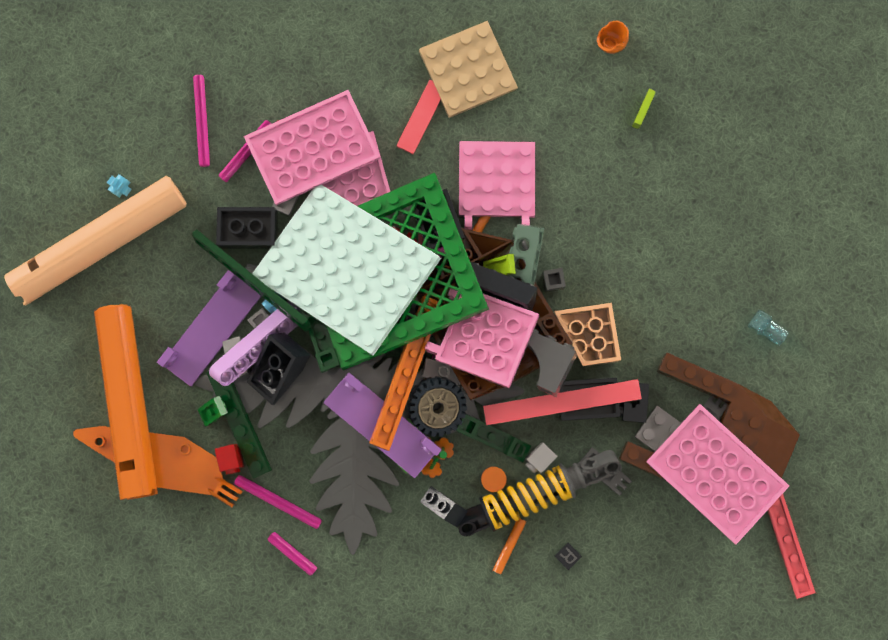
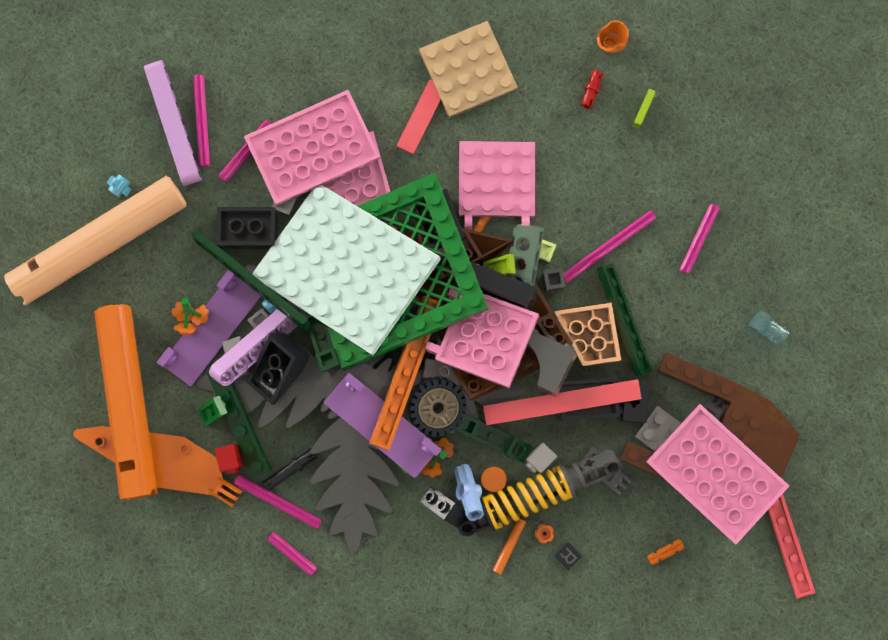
(172, 123): none -> lavender beam
(183, 313): none -> orange plant
(296, 464): none -> black pin
(468, 492): none -> light blue piece
(546, 251): none -> yellowish green tile
(549, 533): none -> orange plate
(591, 89): none -> red pin
(610, 245): none -> dark pink axle
(624, 320): none -> dark green plate
(665, 552): none -> orange axle
(699, 239): none -> dark pink axle

